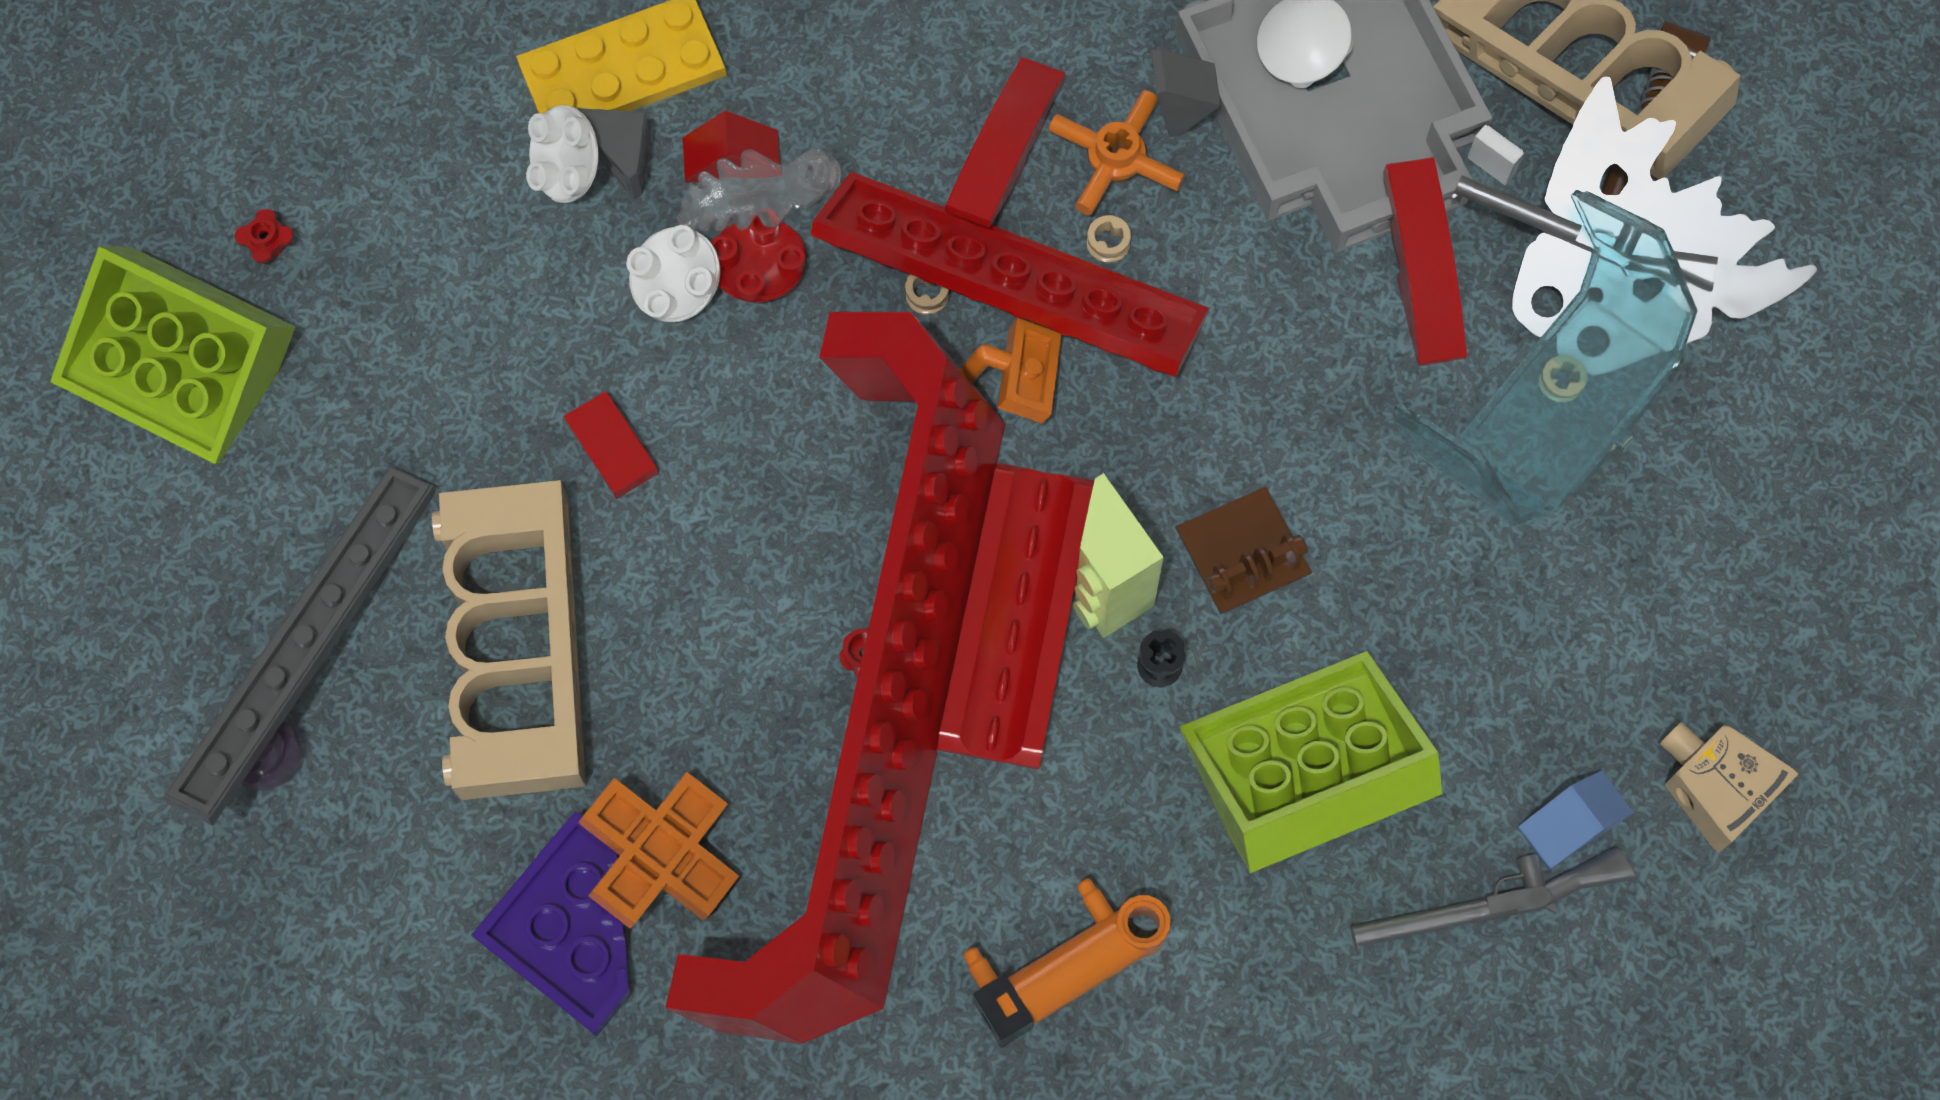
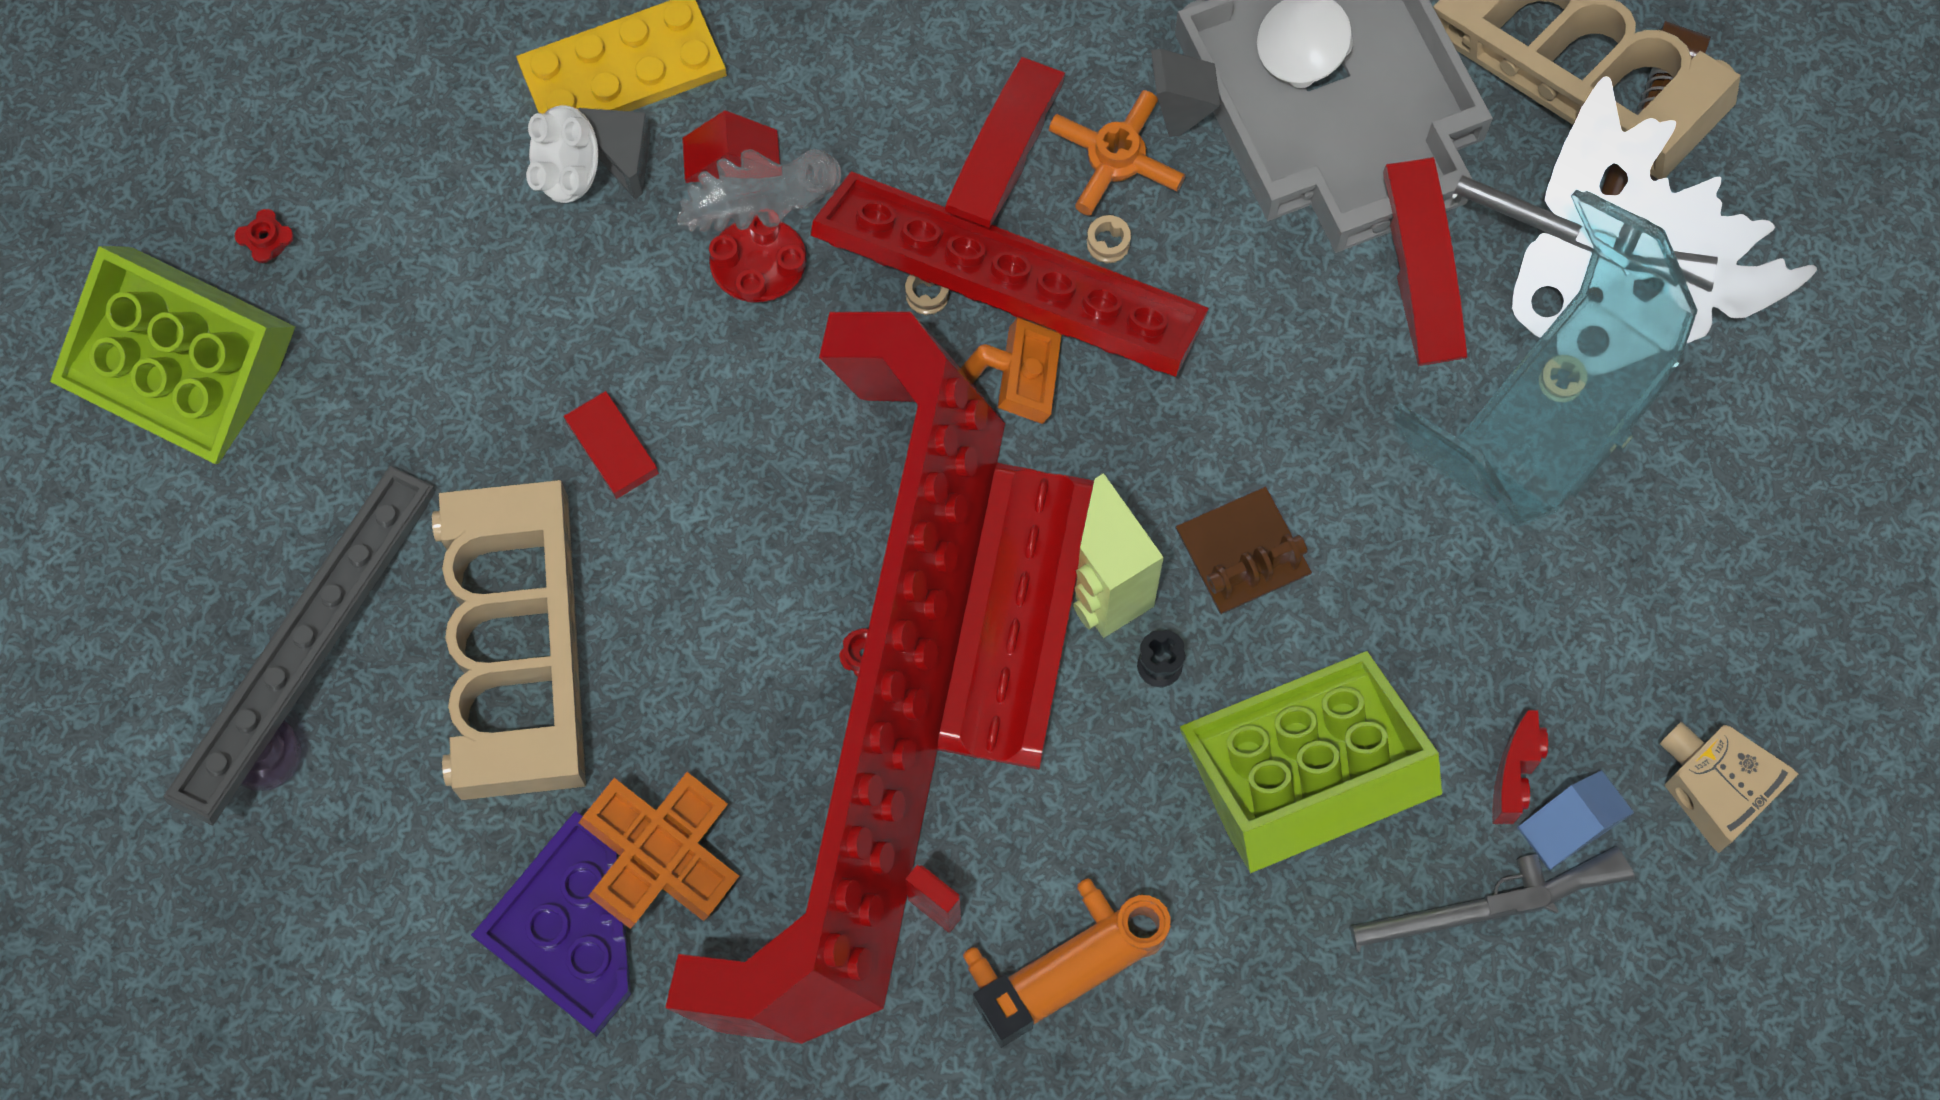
(673, 274): white dish -> none
(933, 897): none -> red tile
(1495, 154): white tile -> none
(1521, 756): none -> red slope

